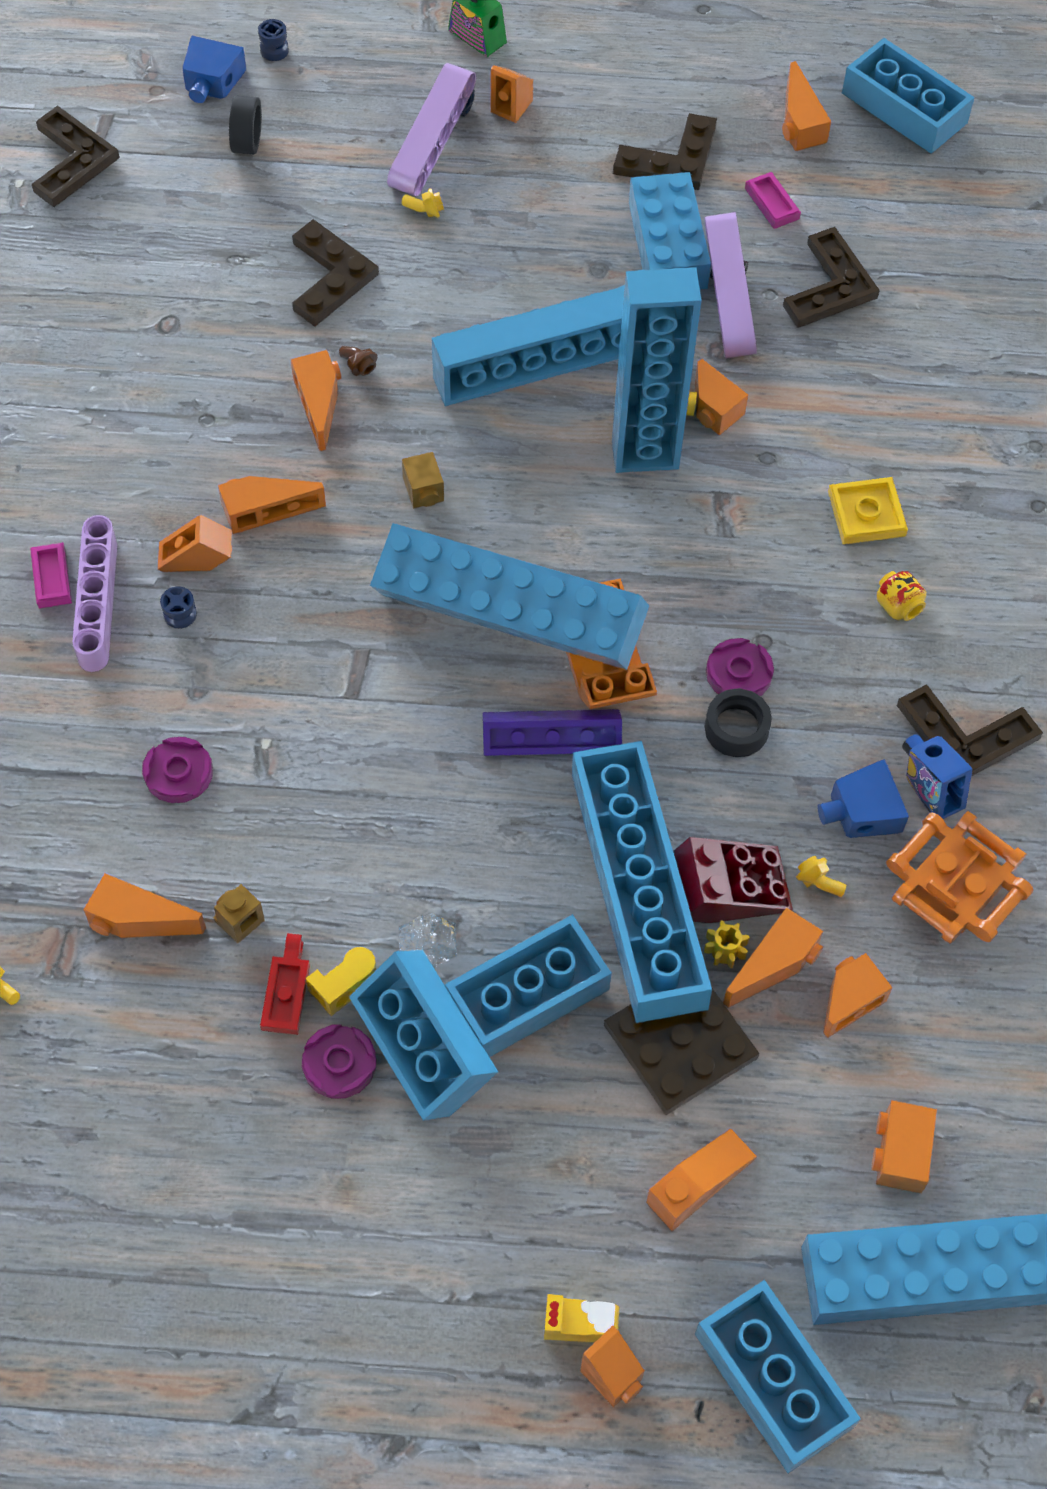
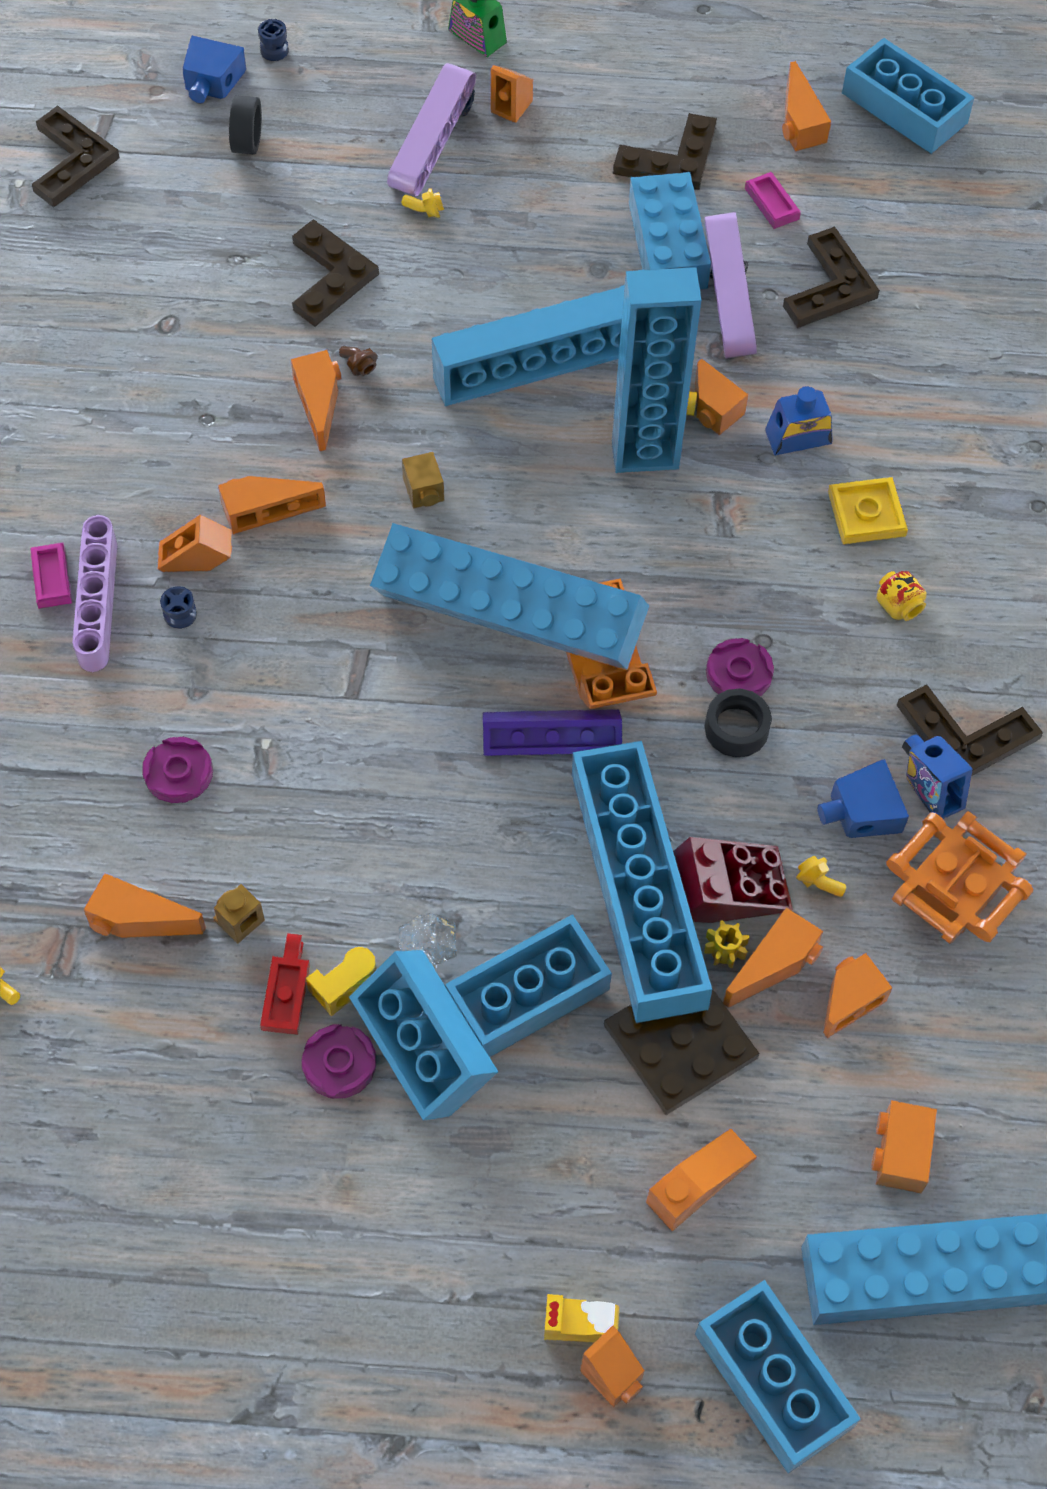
(800, 422): none -> blue torso

